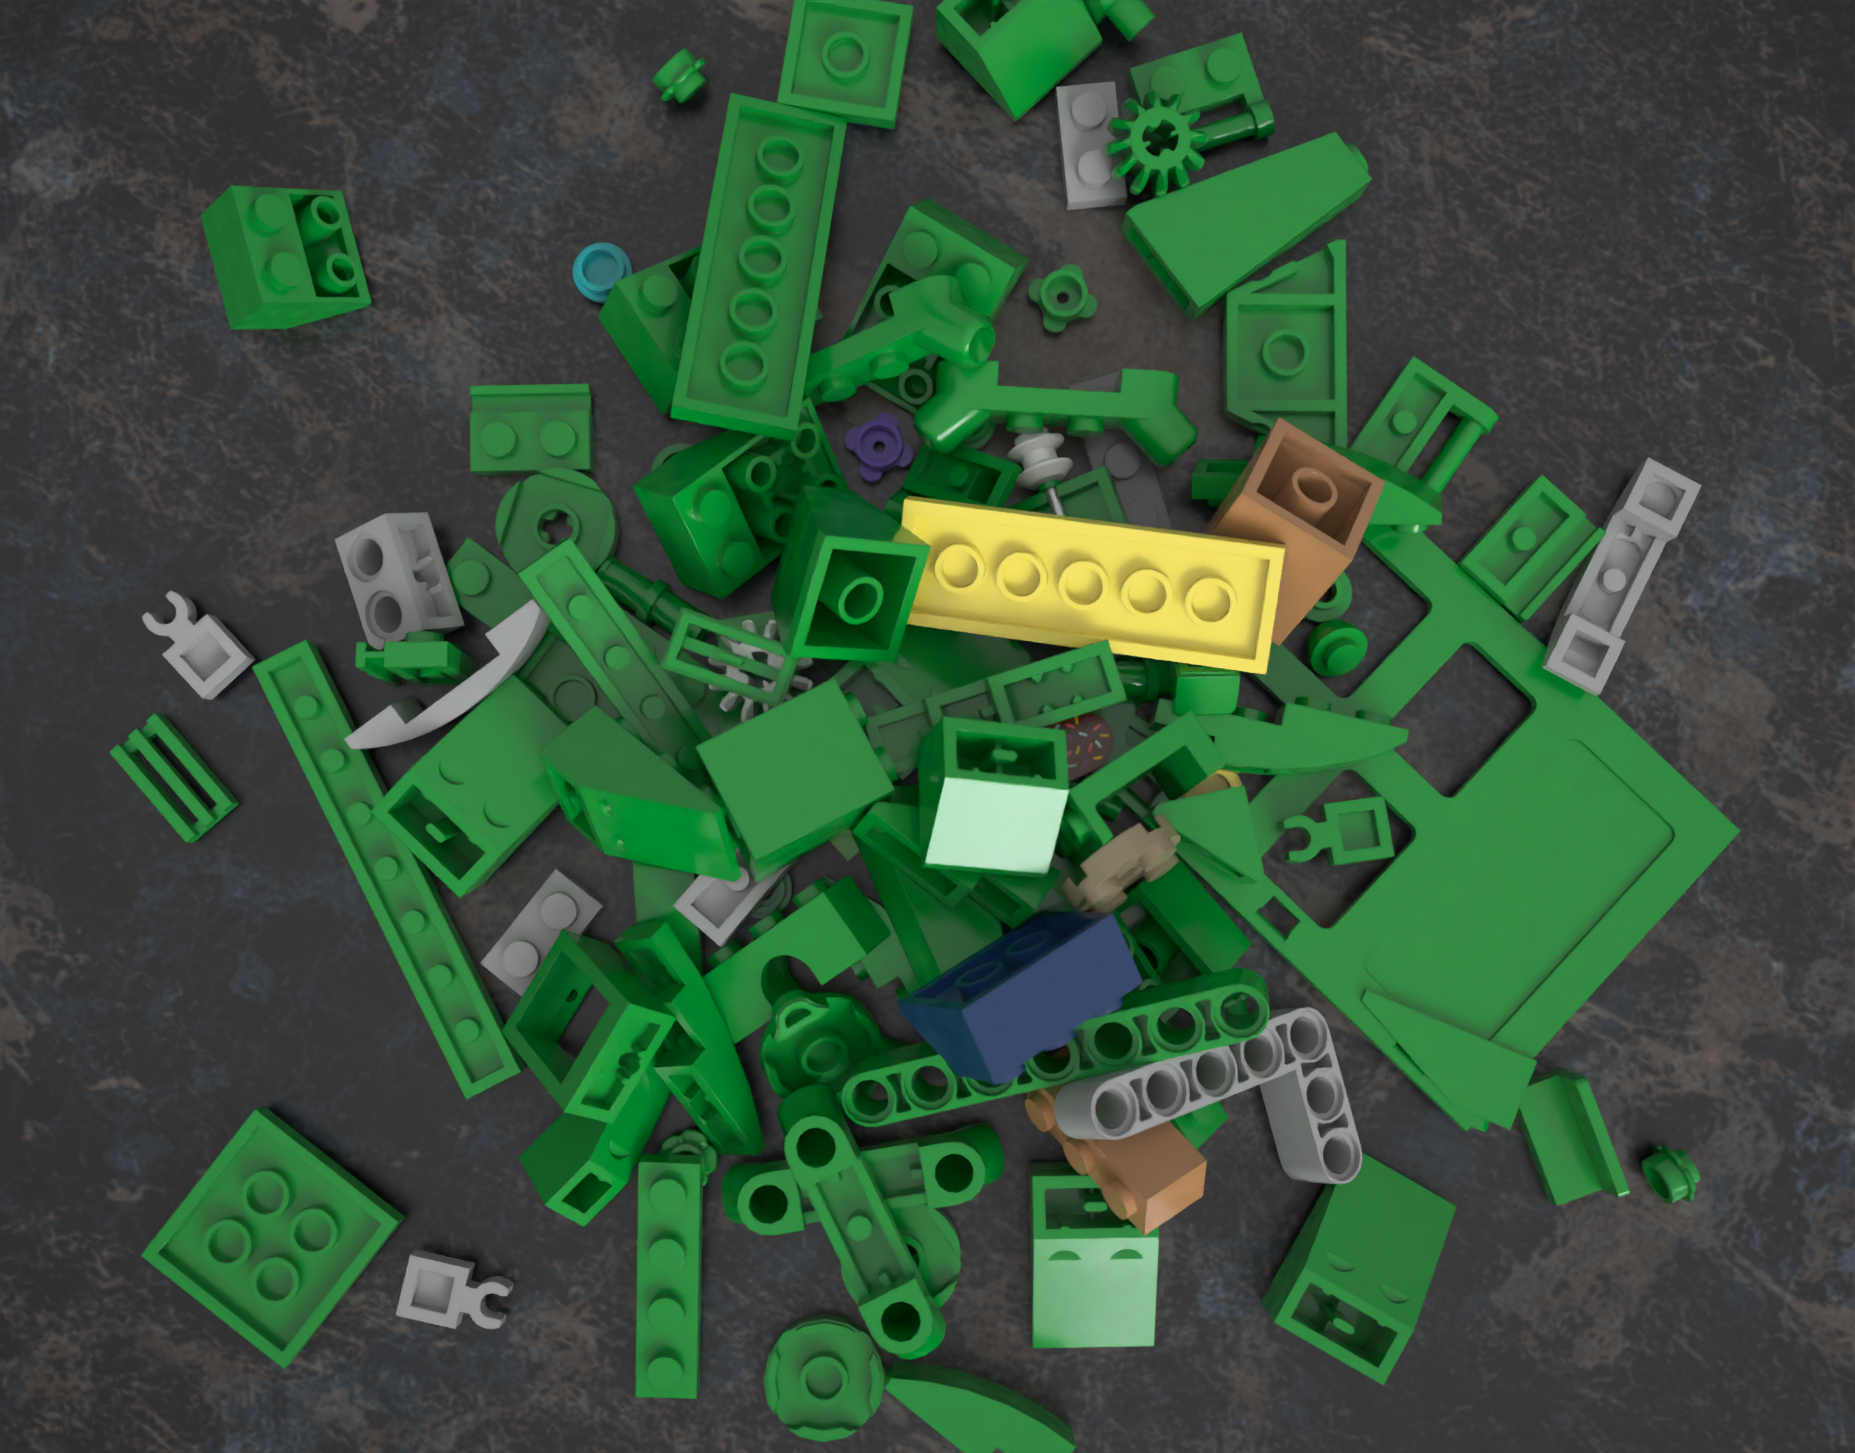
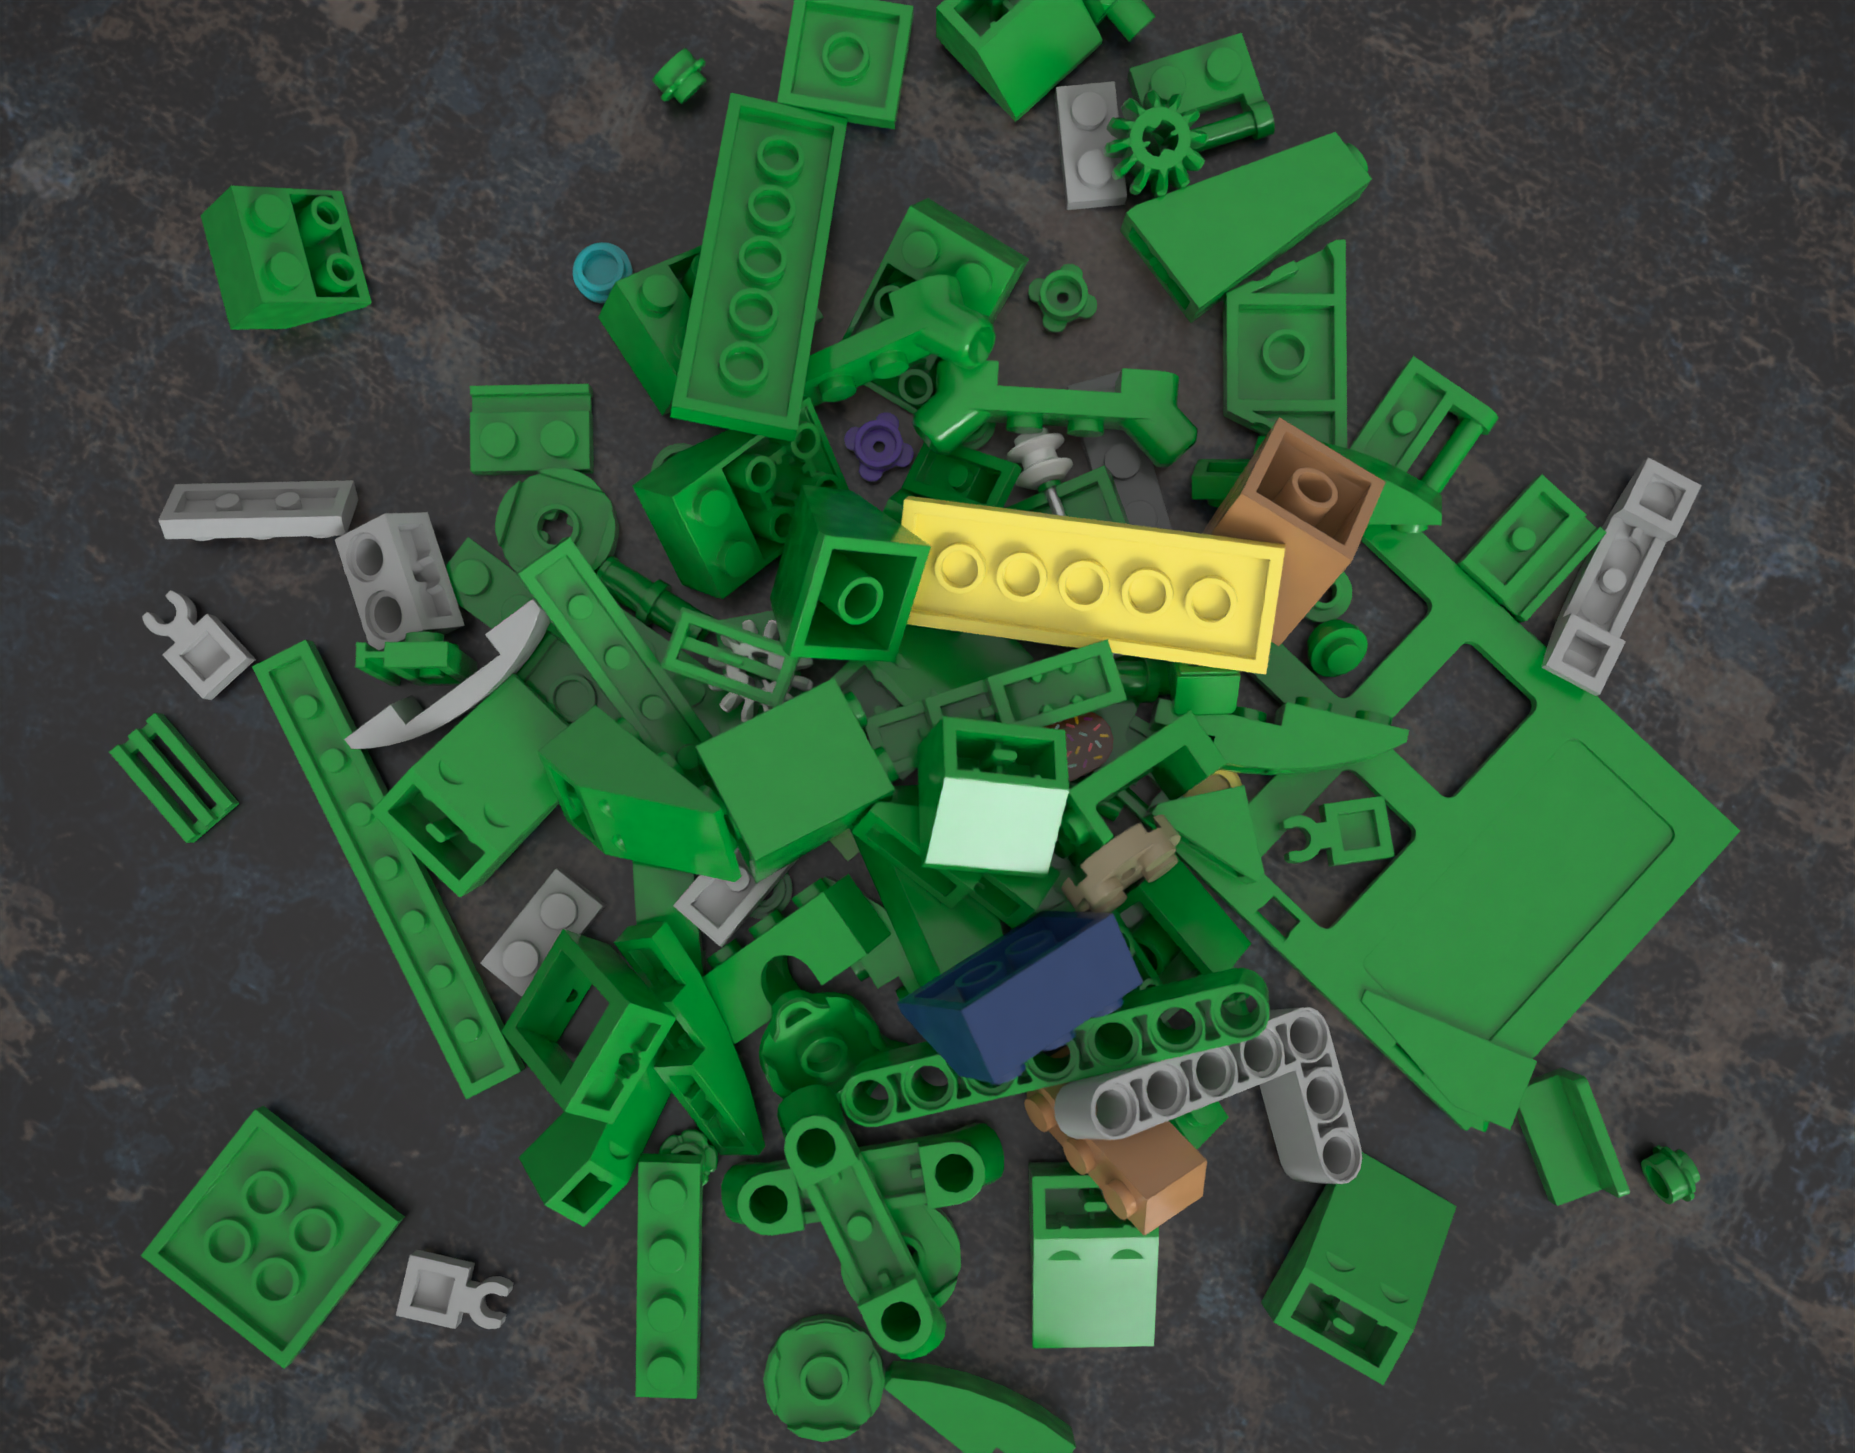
(259, 510): none -> light grey plate

